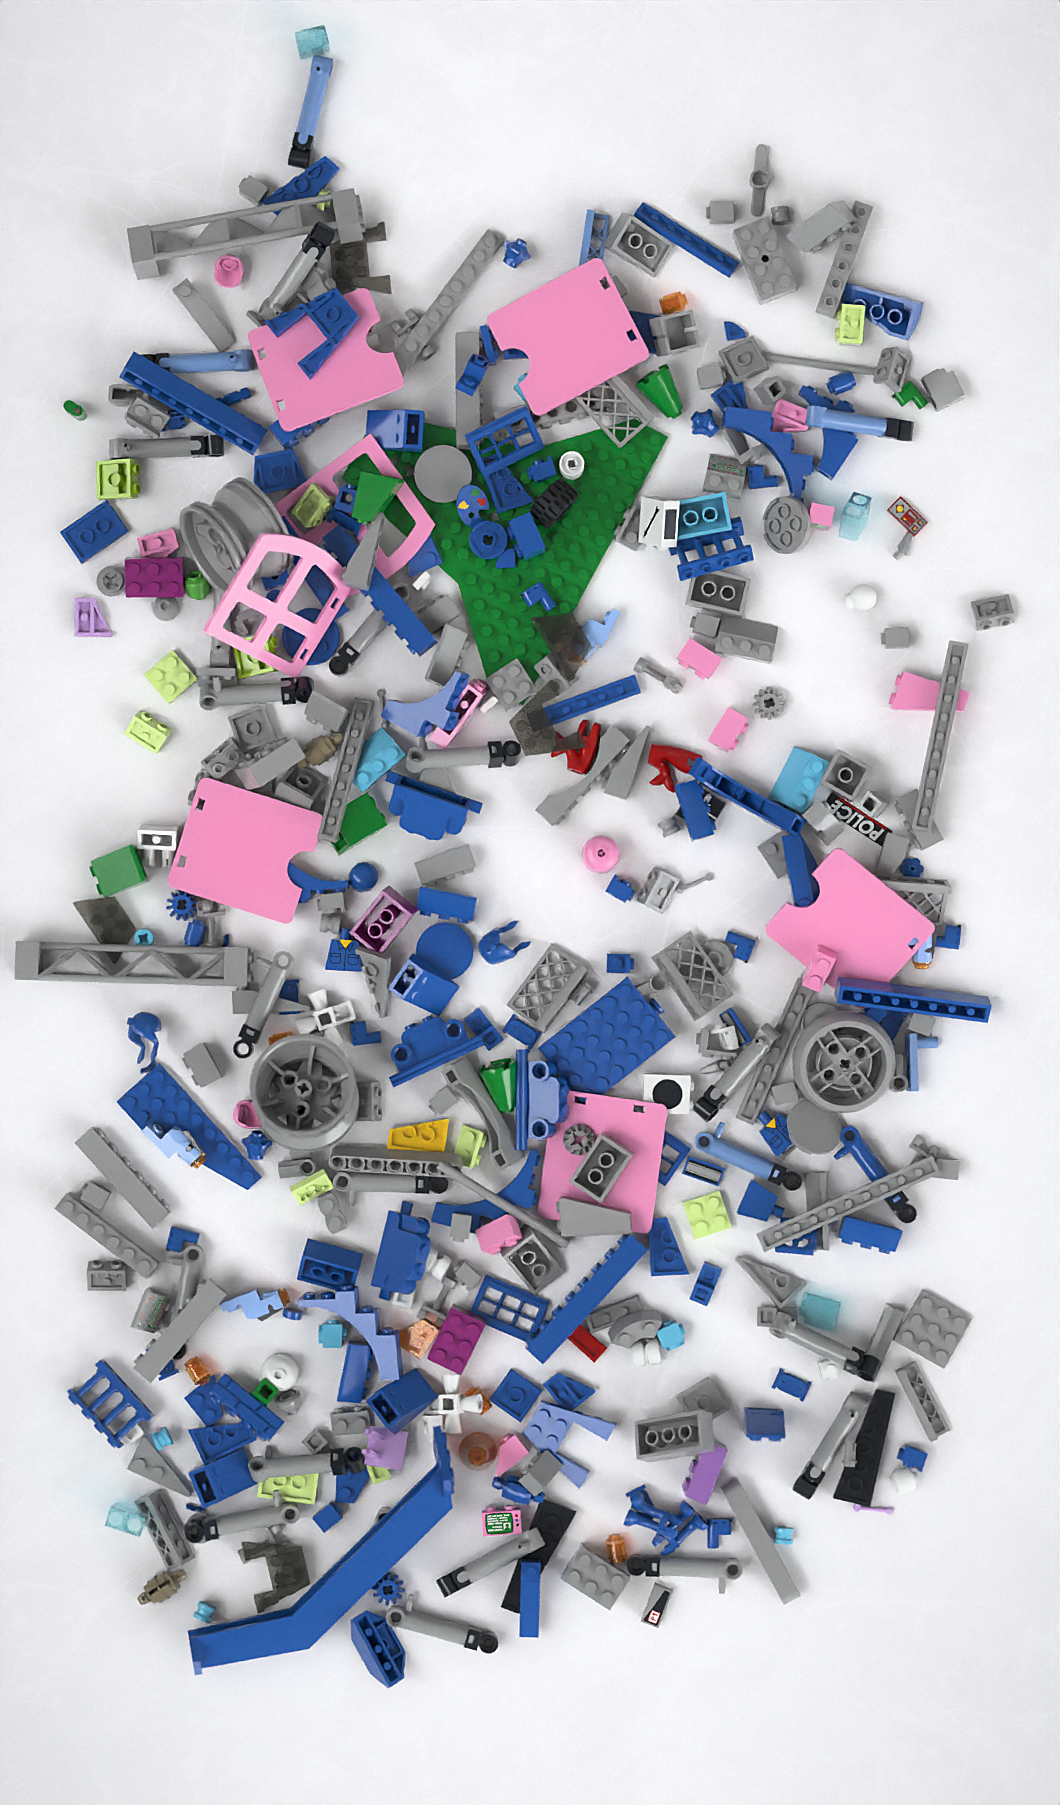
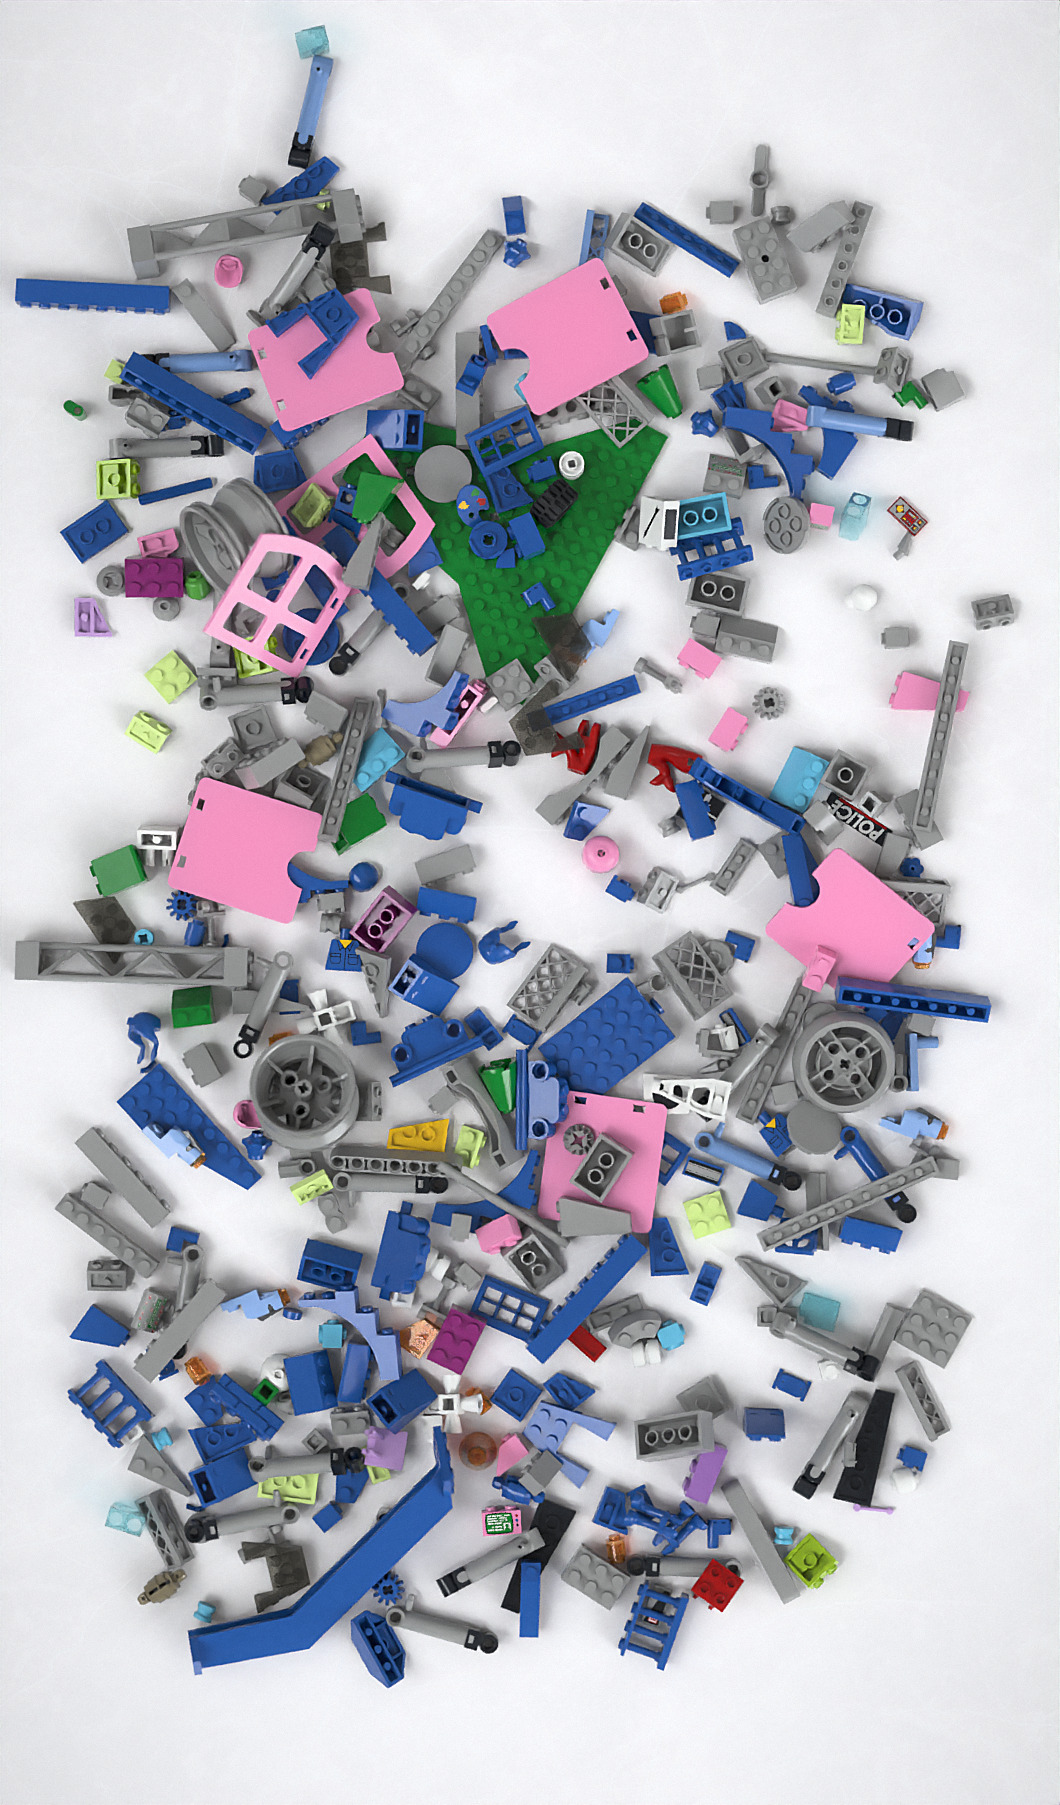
(93, 296): none -> blue brick
(101, 1329): none -> blue slope
(114, 371): none -> yellowish green plate
(175, 491): none -> blue axle
(192, 1007): none -> green slope
(310, 1382): none -> blue slope
(393, 539): none -> light grey wheel
(417, 394): none -> light grey bracket
(513, 215): none -> blue slope
(583, 819): none -> blue wing
(611, 1510): none -> blue wing
(666, 1639): none -> blue fence
(717, 1100): none -> white plate
(717, 1585): none -> red plate
(733, 867): none -> light grey tile
(811, 1562): none -> lime plate
(917, 1121): none -> light blue plate

